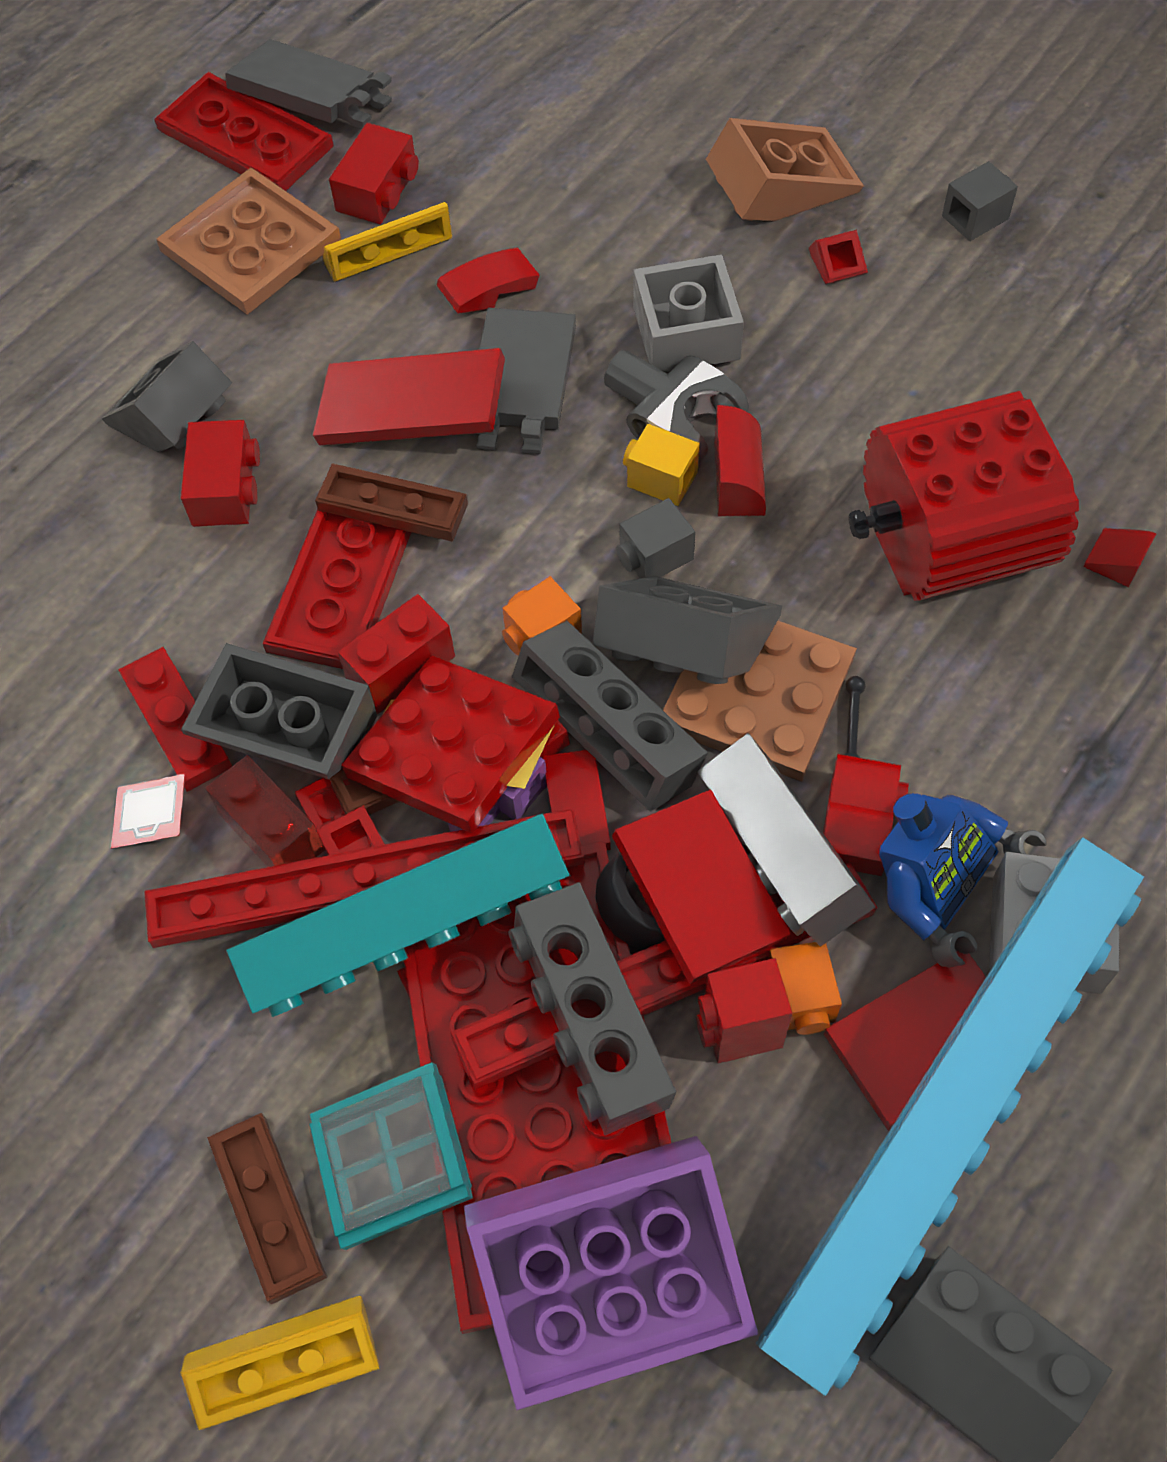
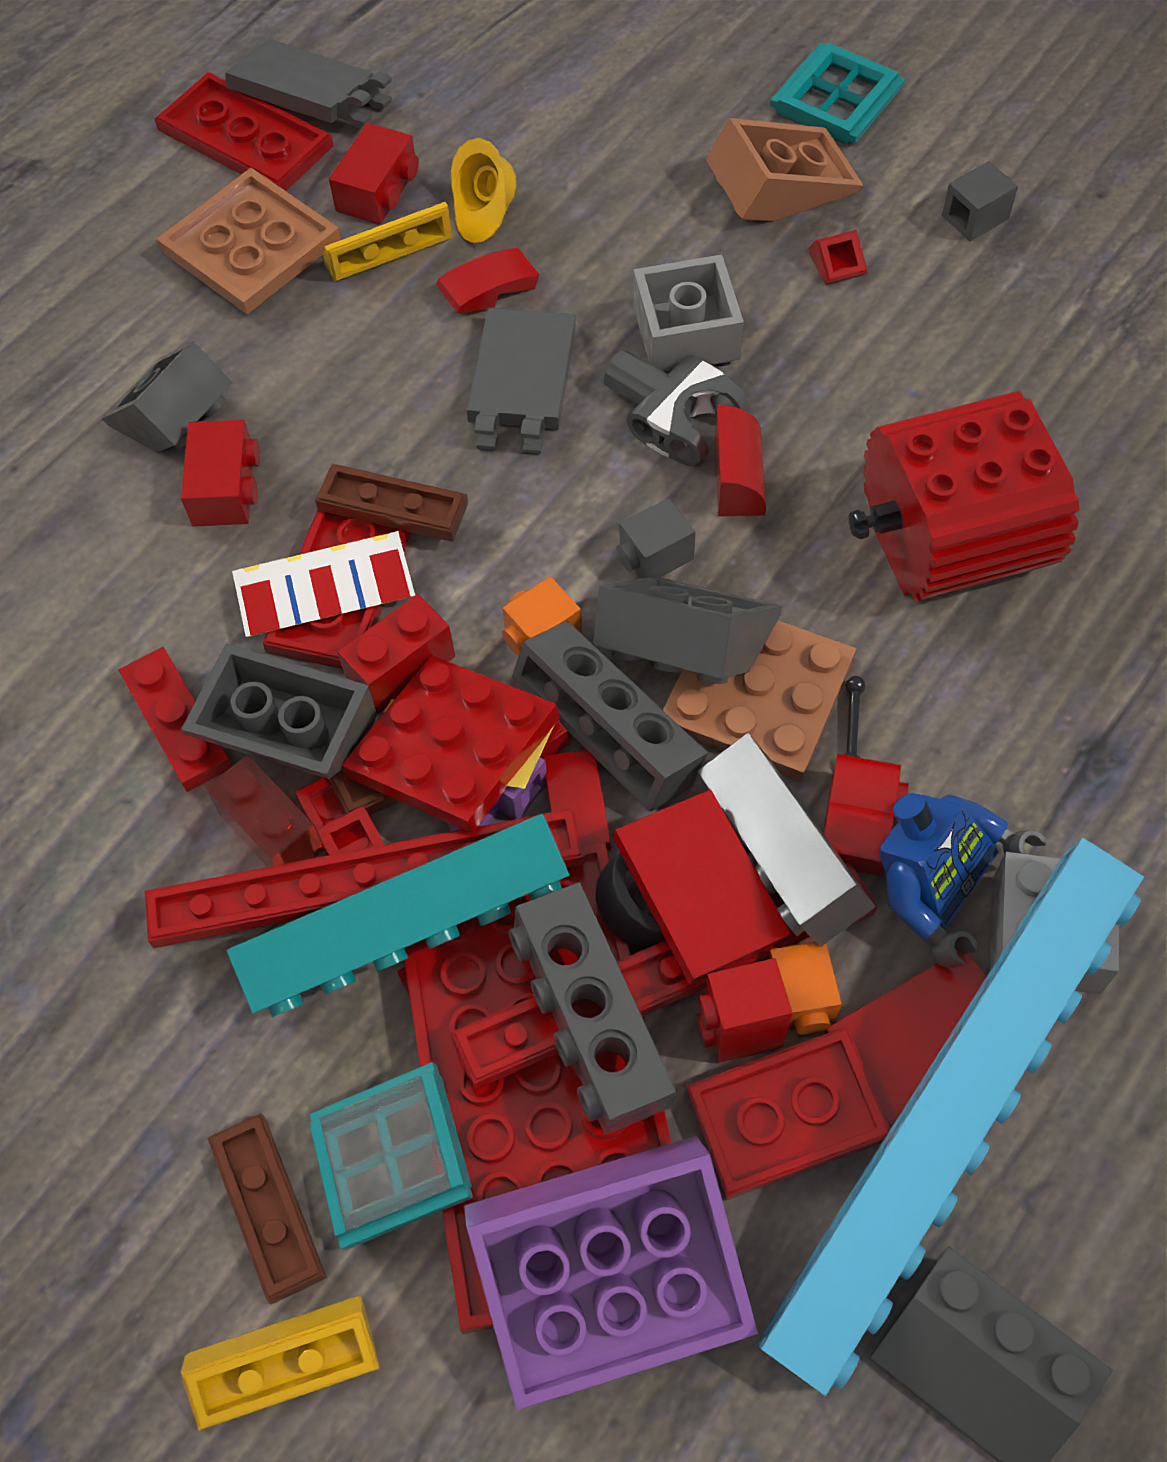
(148, 811): sticker -> none
(322, 583): none -> sticker
(410, 397): red tile -> none
(481, 189): none -> yellow piece
(661, 464): yellow brick -> none
(788, 1112): none -> red tile
(837, 92): none -> teal piece
(1119, 553): red slope -> none

